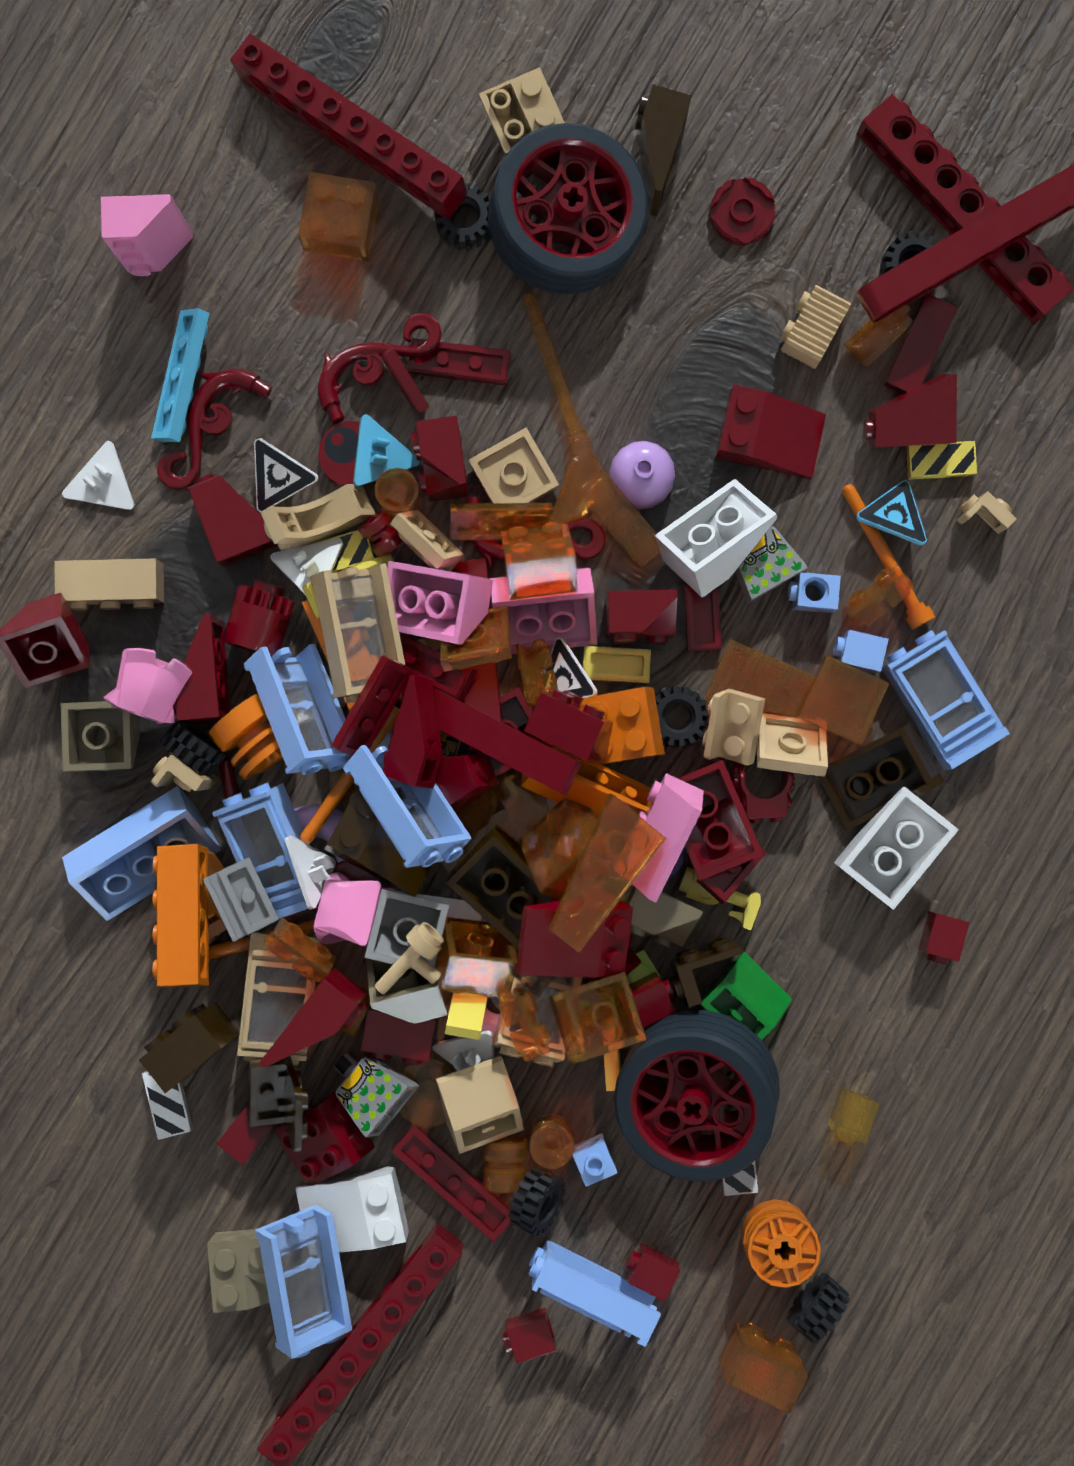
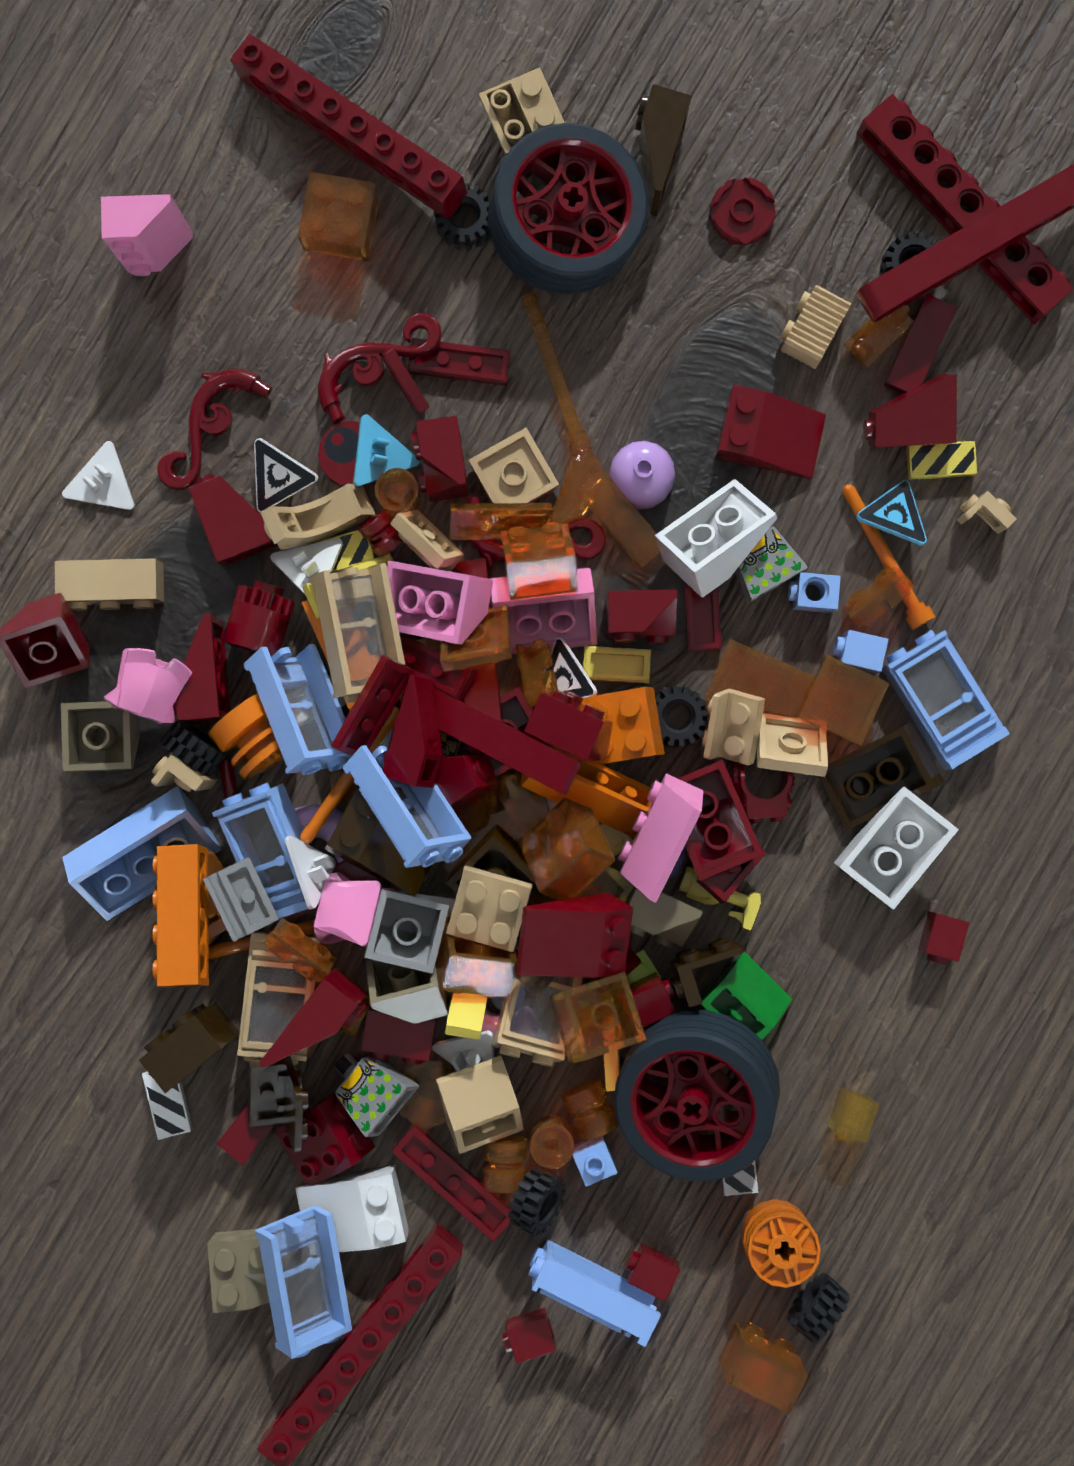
(180, 375): medium azure plate -> none
(424, 941): tan piece -> none
(489, 908): none -> tan plate
(522, 1010): clear orange hinge -> none
(590, 1108): none -> clear orange wheel
(608, 866): clear orange wing -> none

